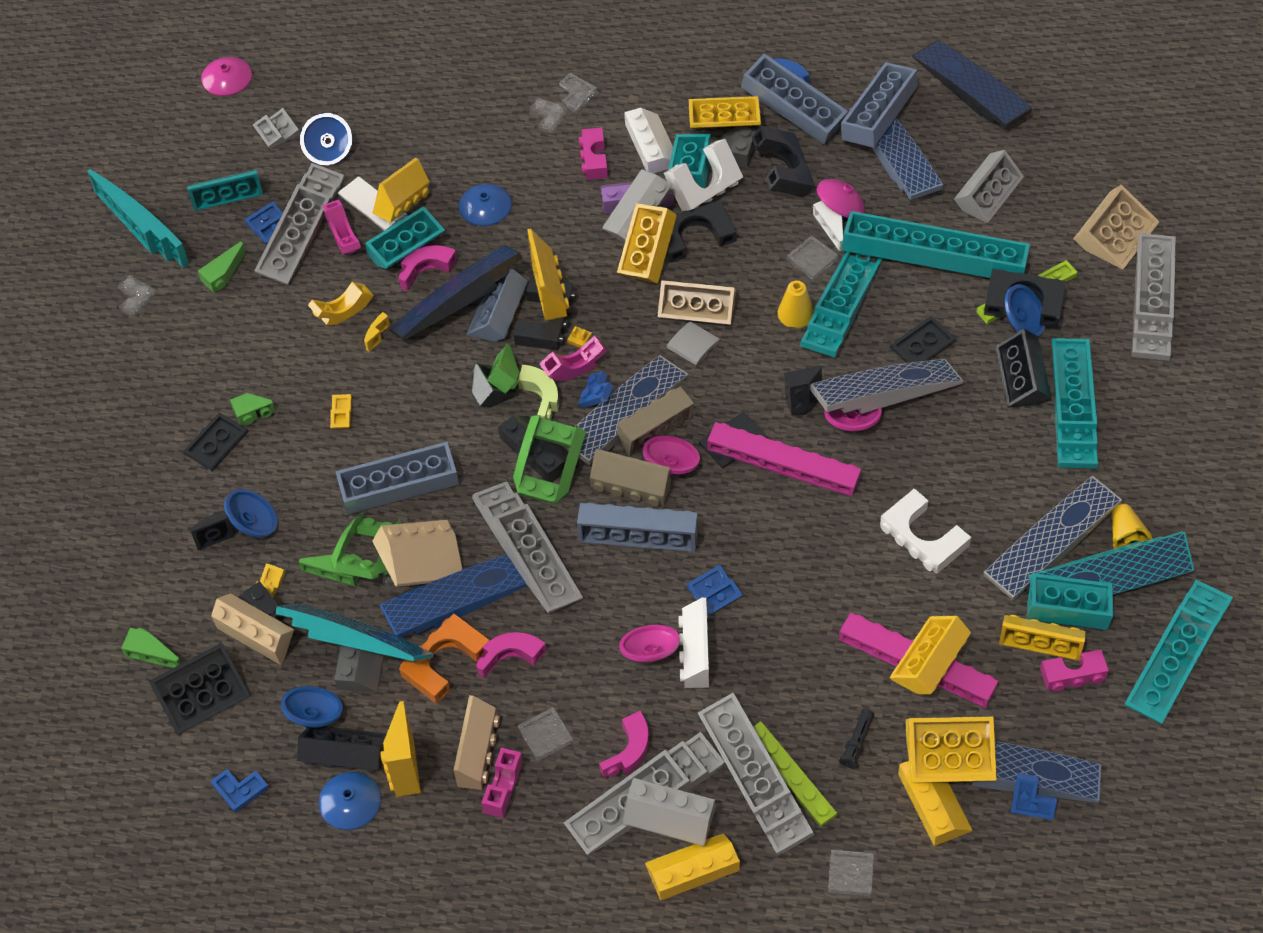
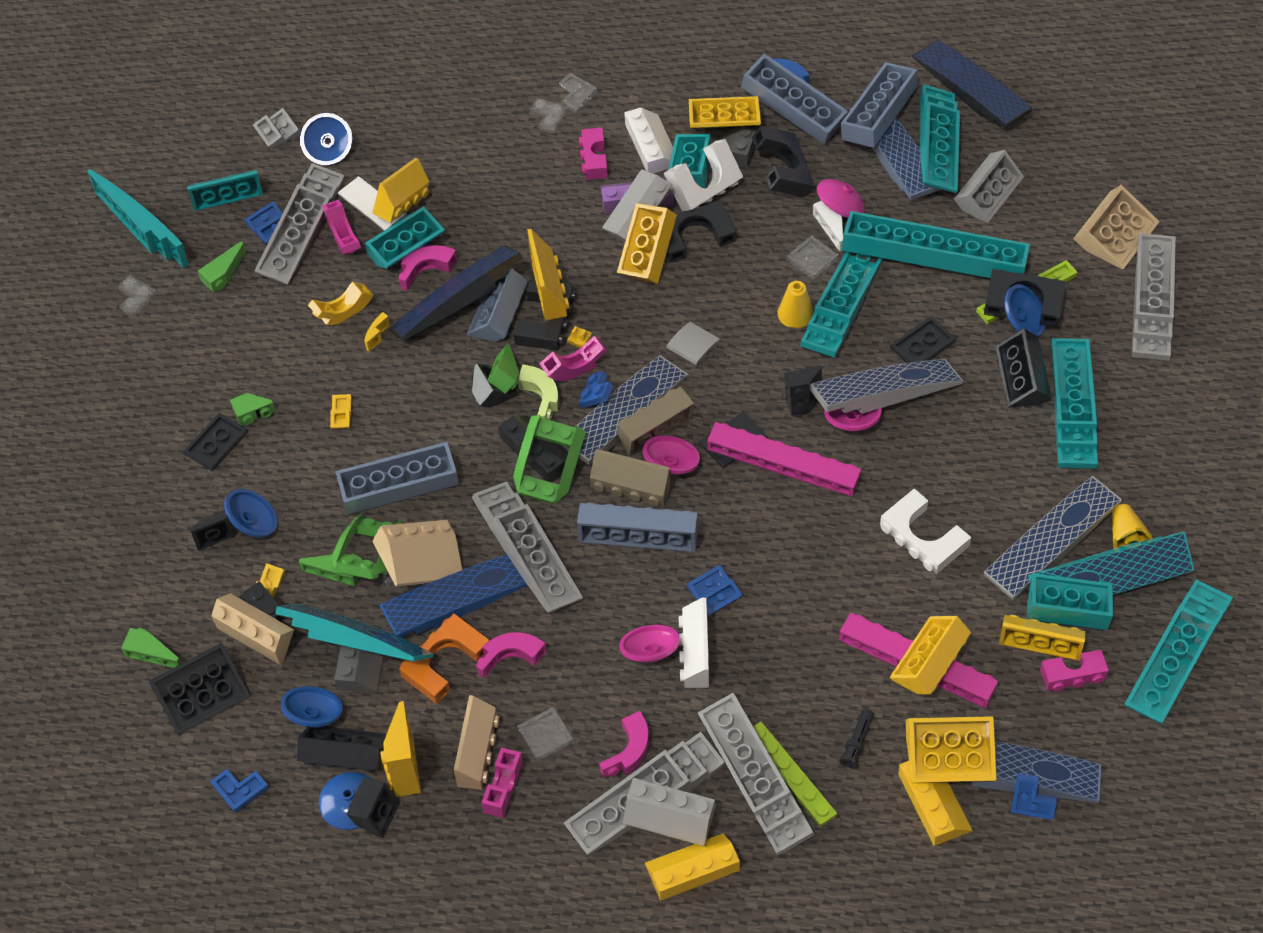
(226, 76): dark pink dish -> none
(373, 807): none -> black slope
(485, 205): blue dish -> none
(696, 302): tan slope -> none
(850, 873): clear plate -> none
(939, 138): none -> teal slope

